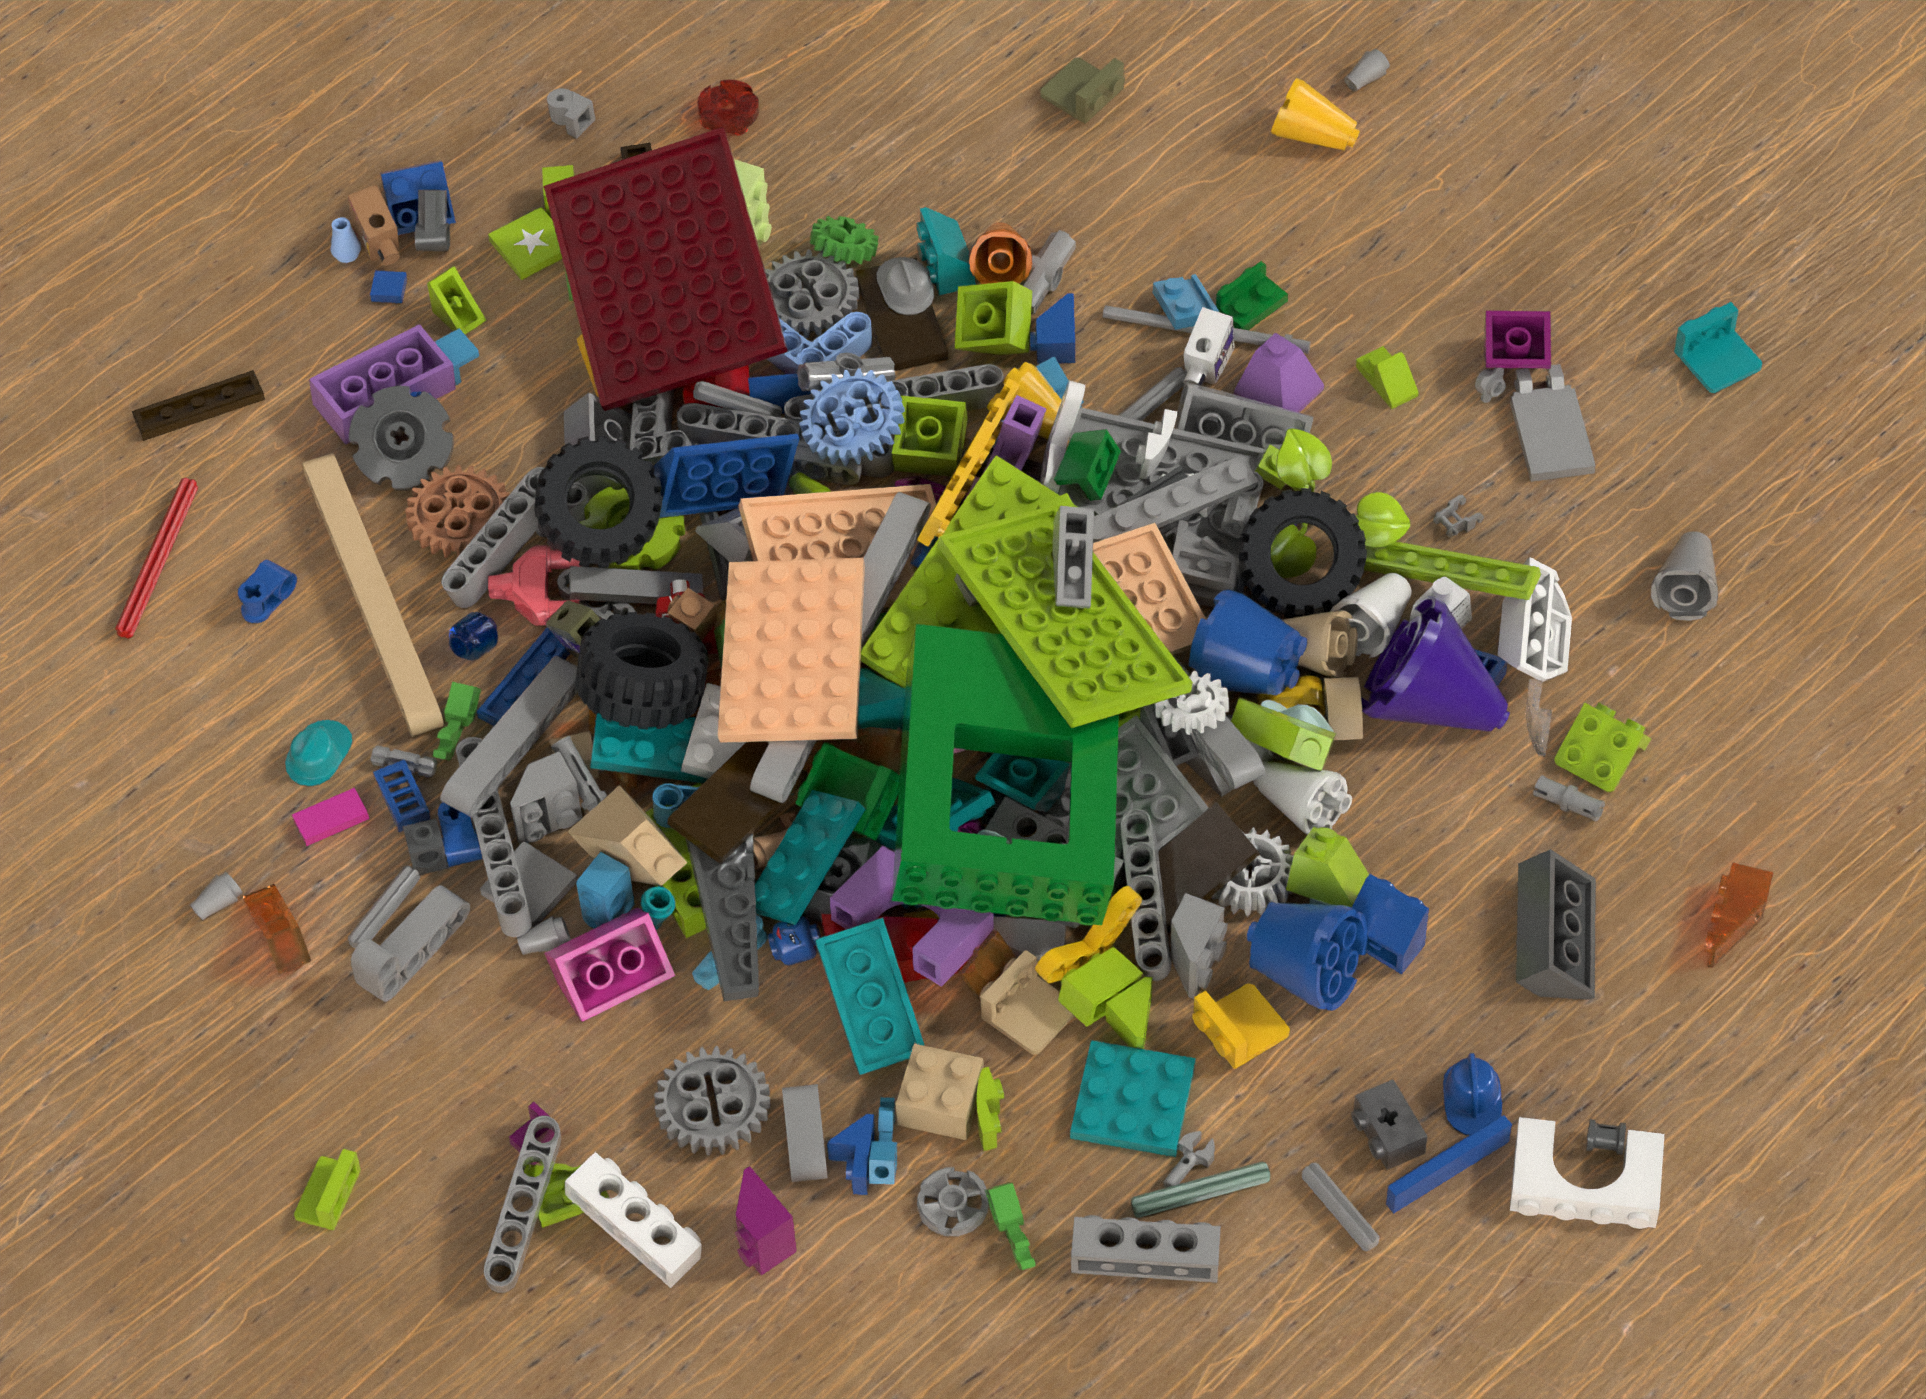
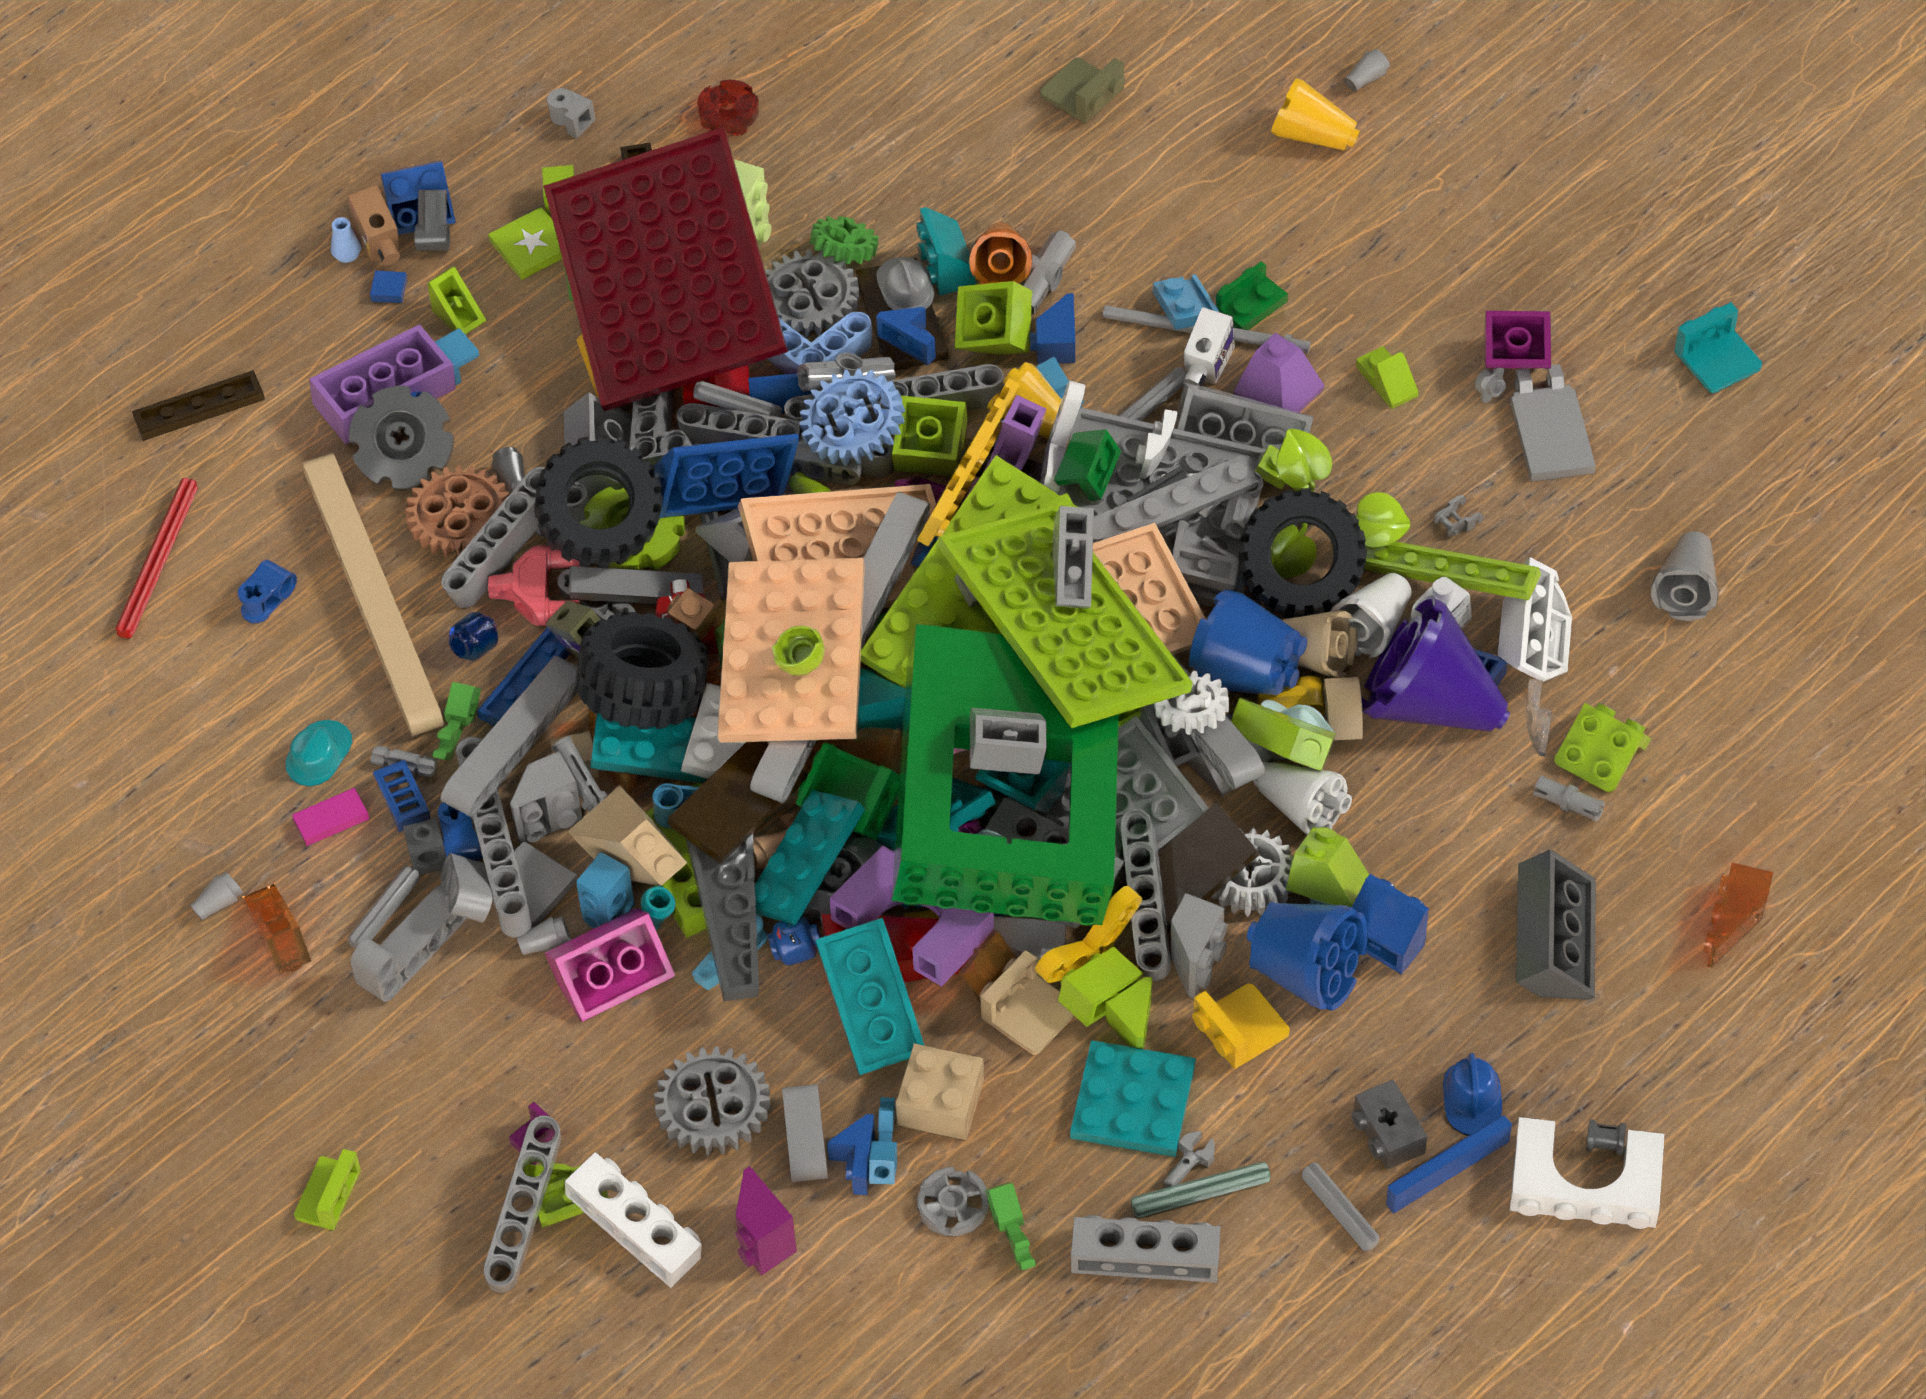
(466, 887): none -> light grey beam
(508, 467): none -> flat silver cone
(799, 650): none -> lime hair
(907, 332): none -> blue slope
(988, 1107): lime slope -> none
(1007, 740): none -> light grey slope

